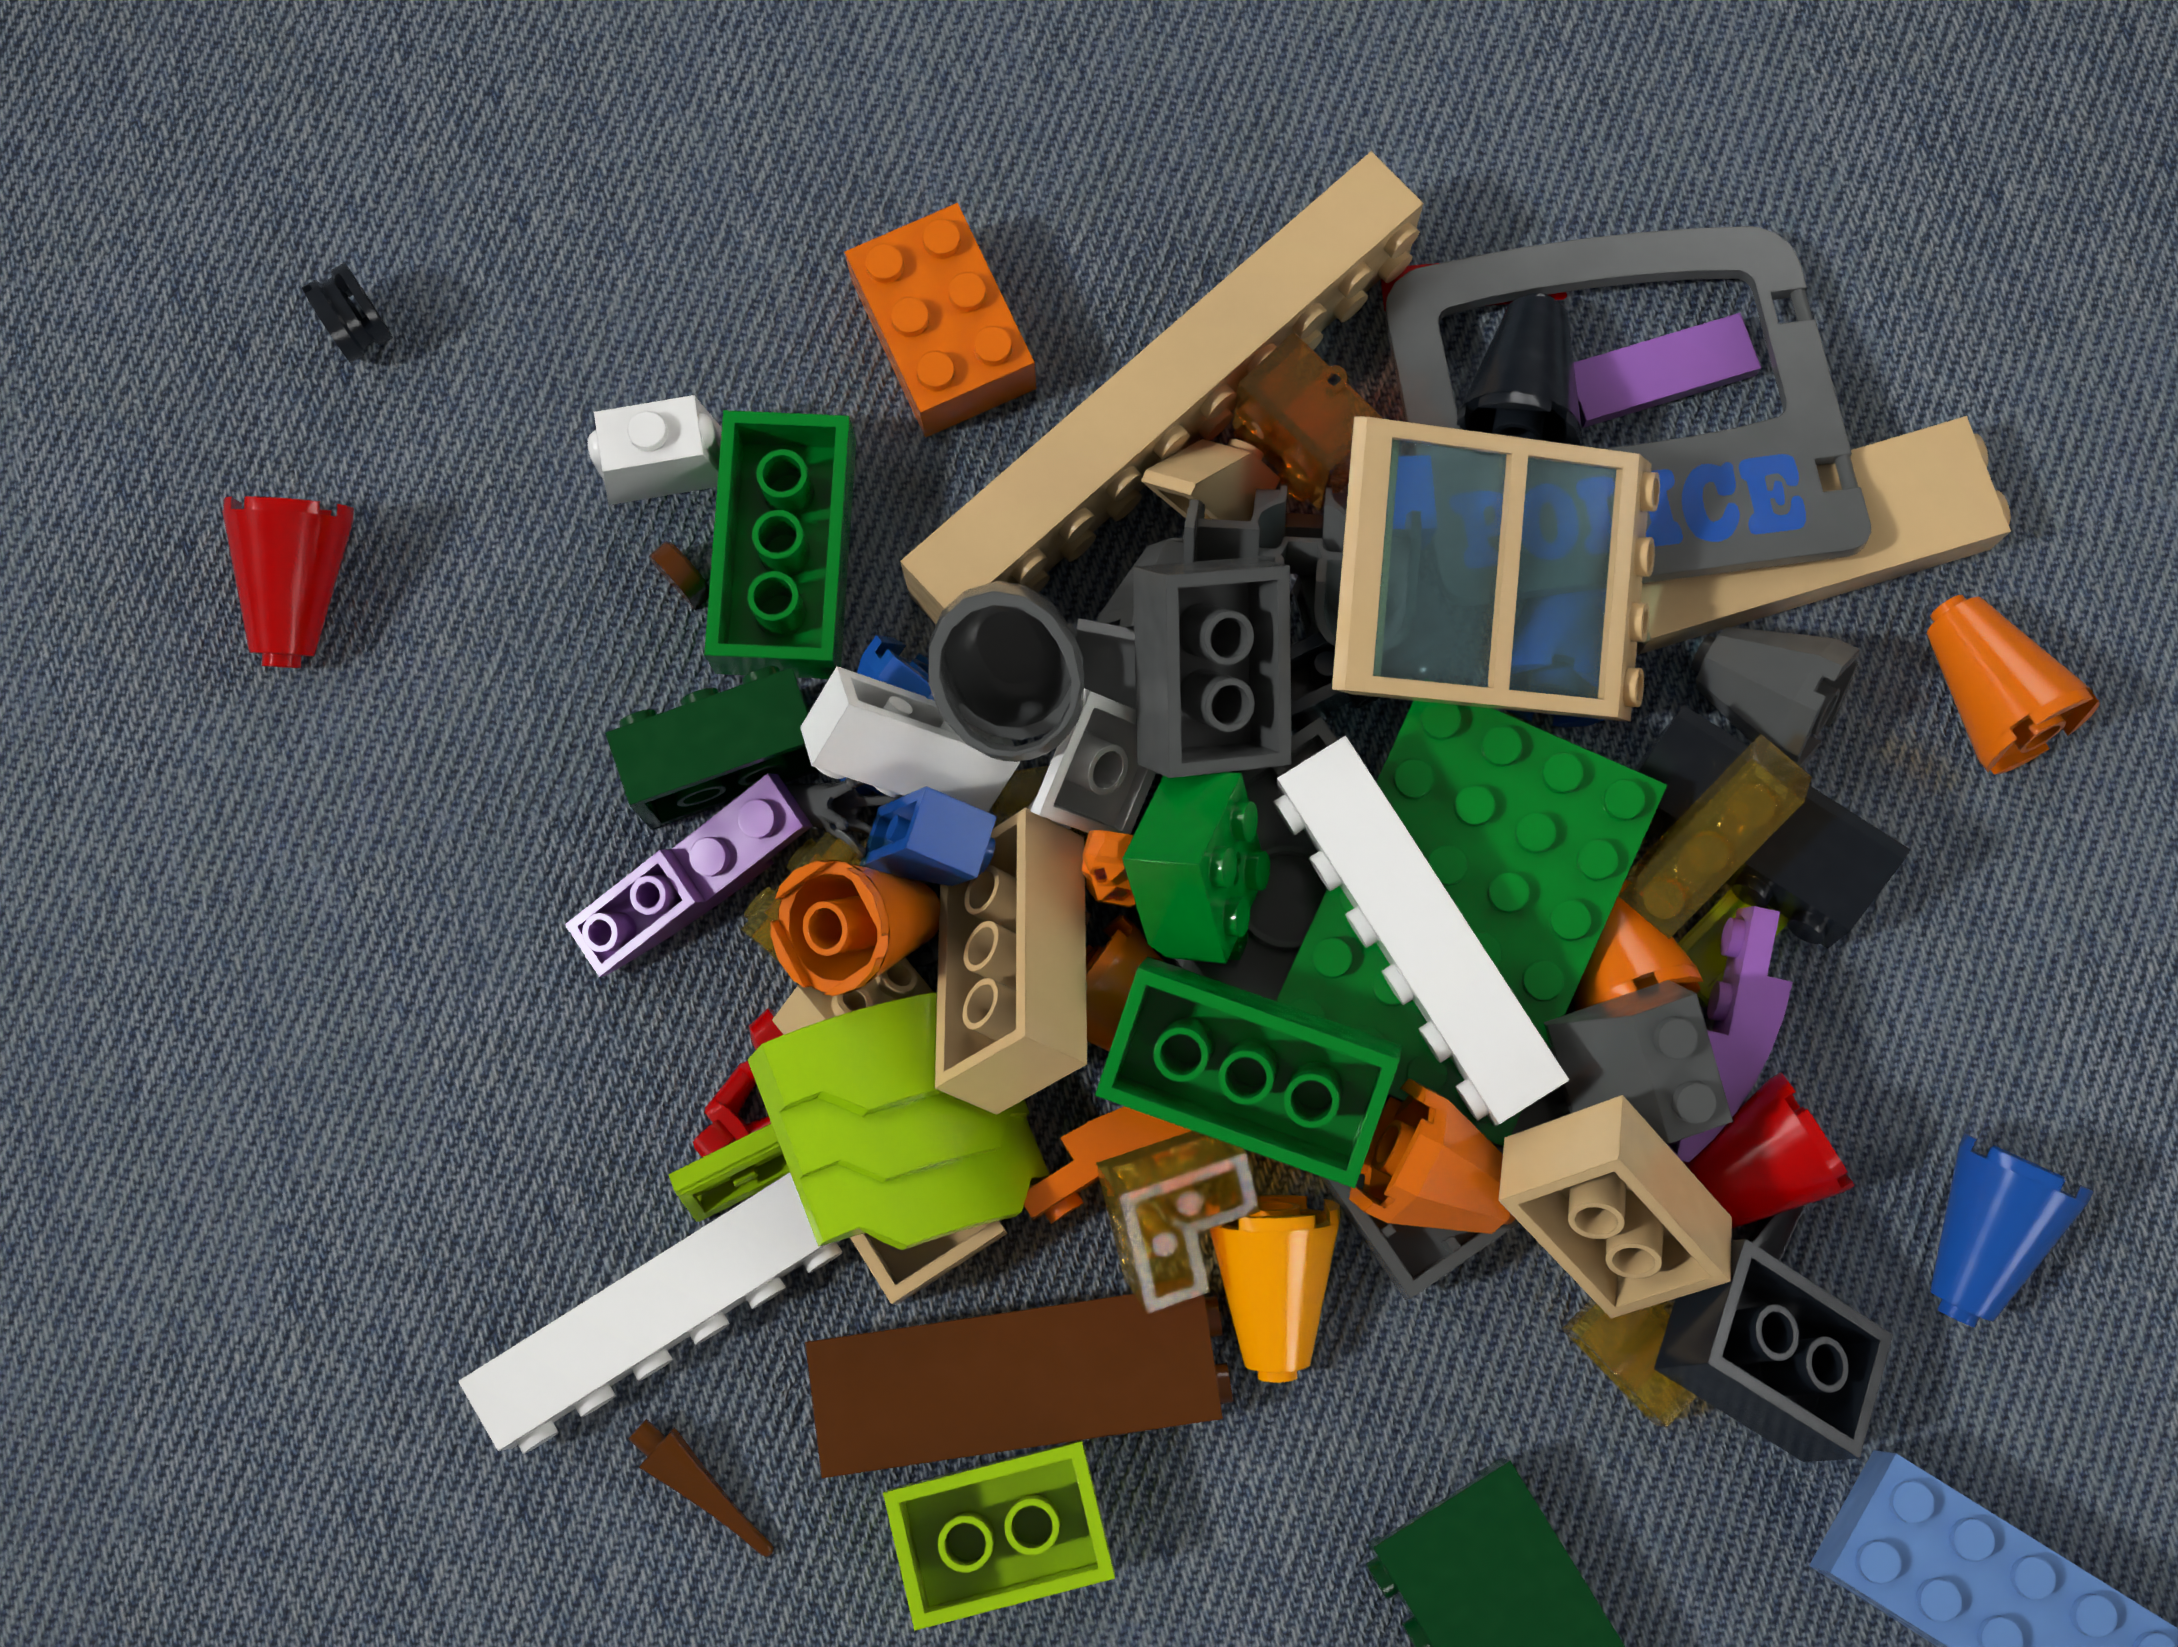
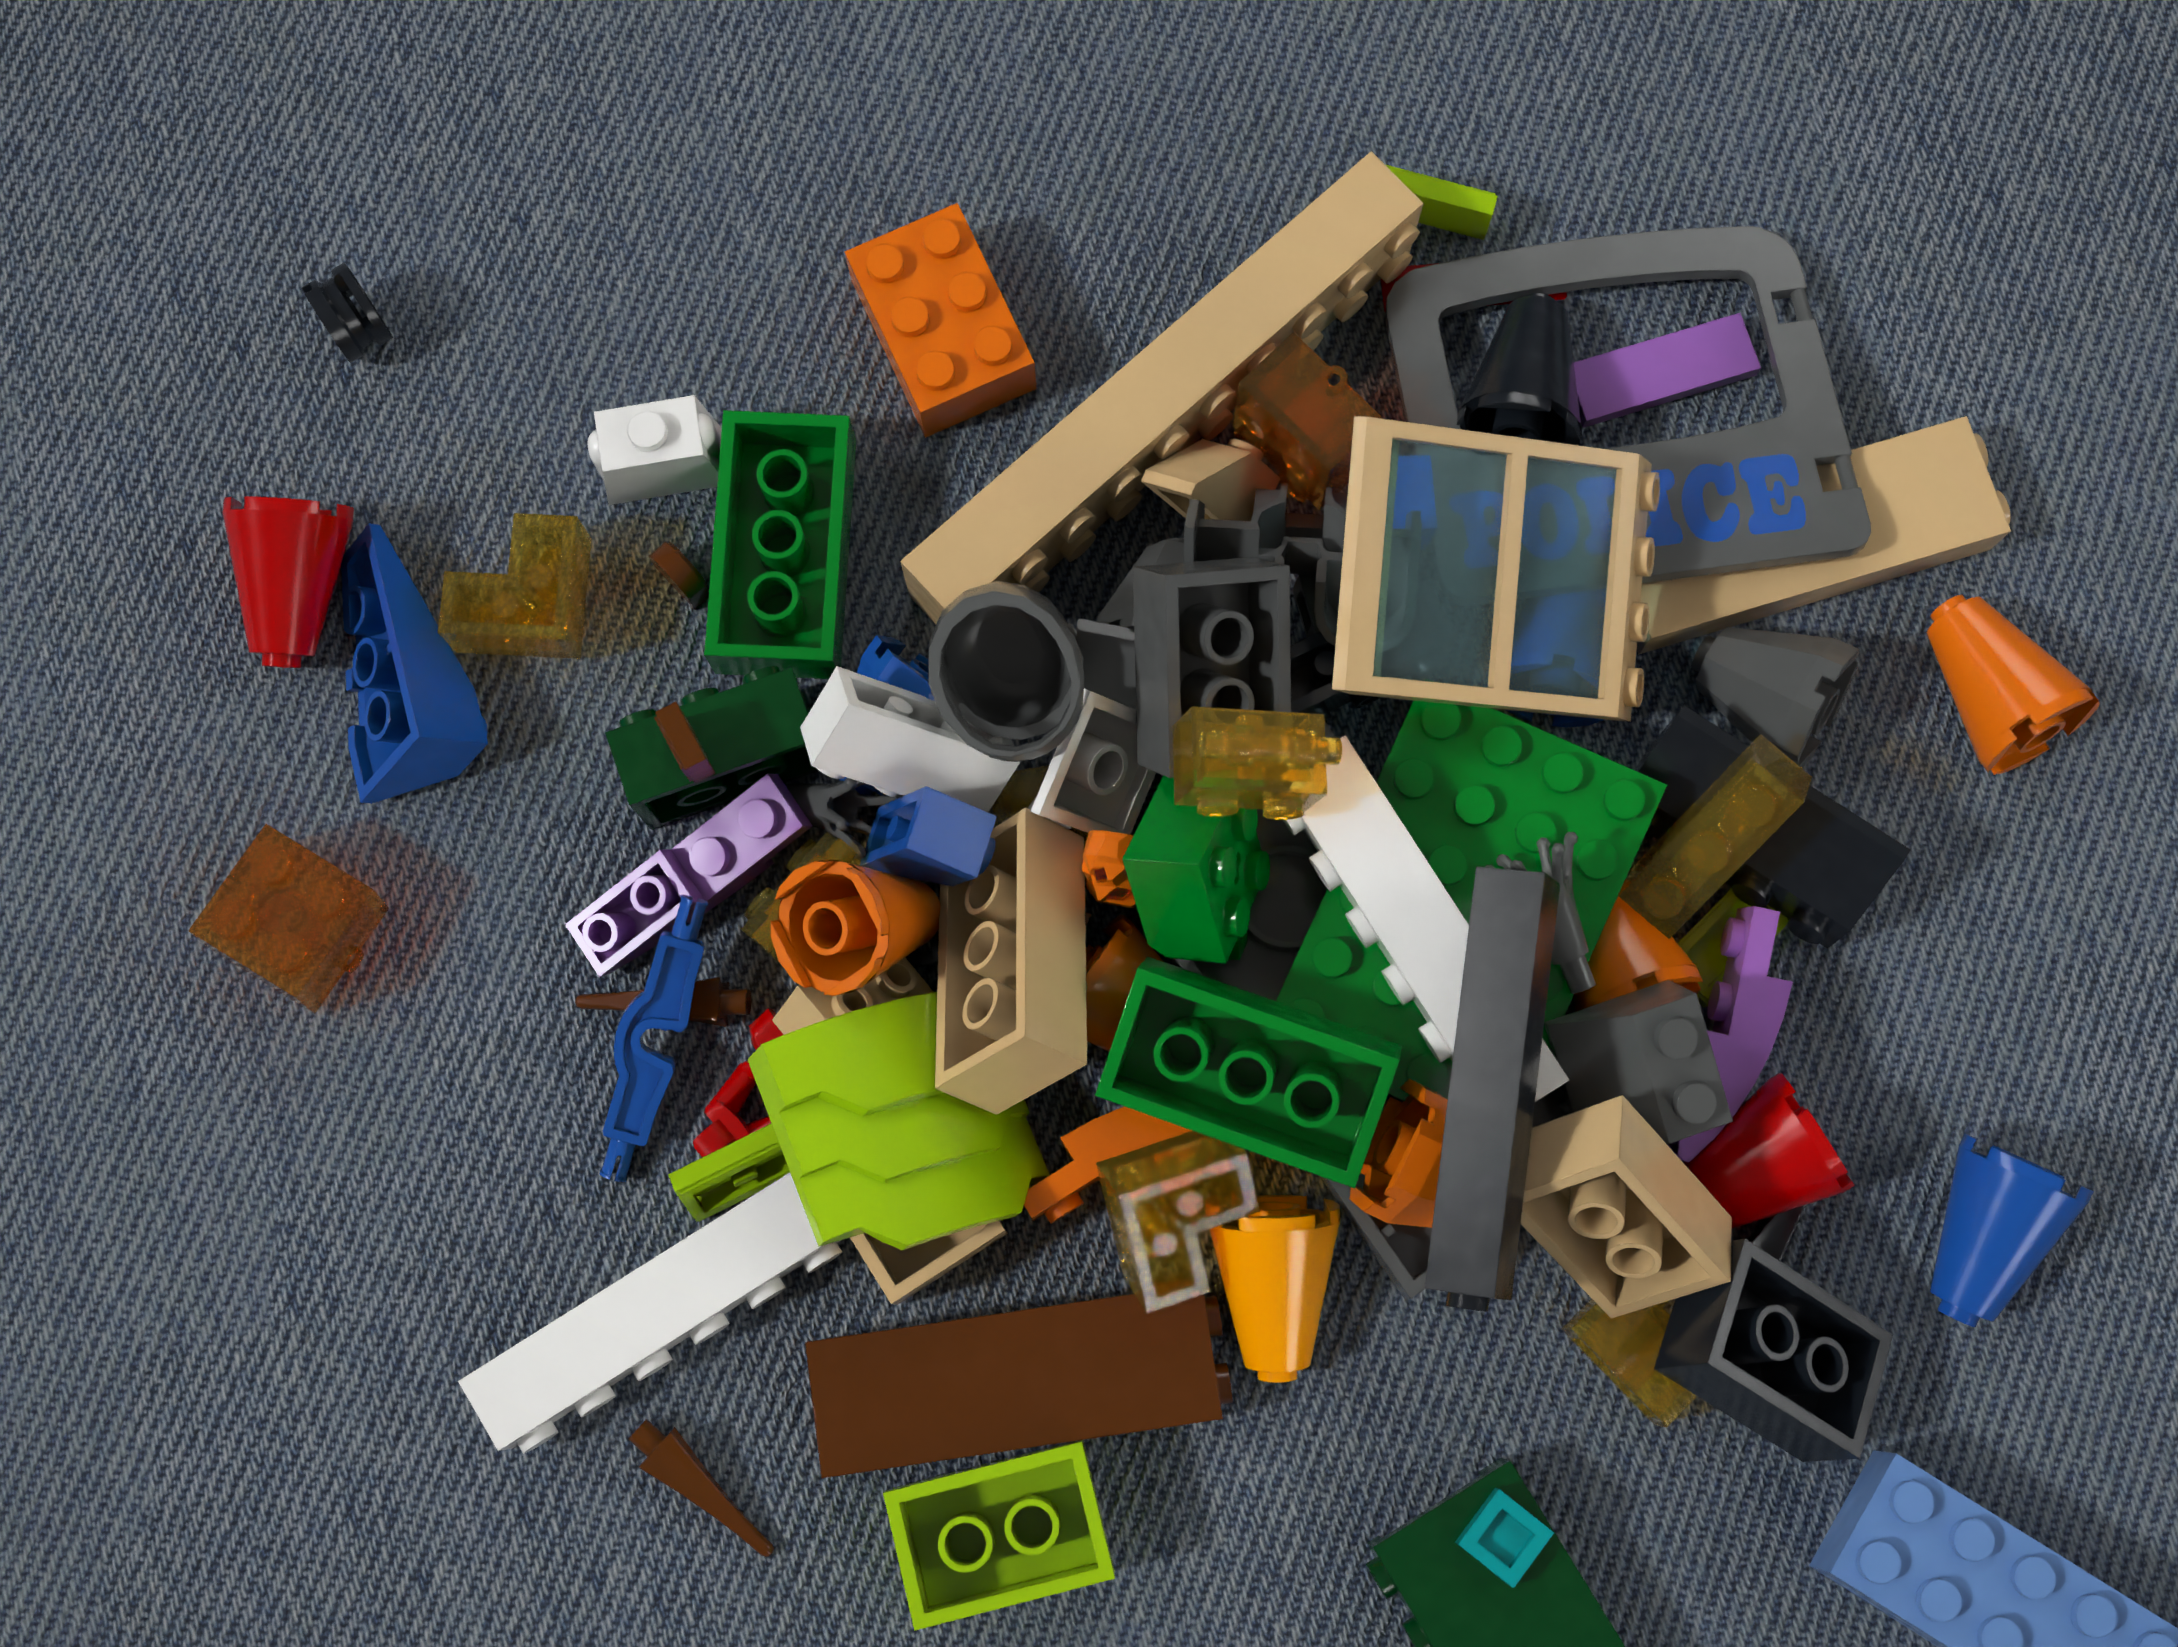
(290, 918): none -> clear orange brick
(413, 695): none -> blue wedge
(531, 608): none -> clear yellow brick
(662, 1006): none -> blue piece
(684, 743): none -> reddish brown tile
(709, 1004): none -> reddish brown piece
(1251, 761): none -> clear yellow brick
(1450, 204): none -> lime tile
(1492, 1087): none -> black brick
(1504, 1537): none -> teal tile
(1569, 937): none -> dark grey piece

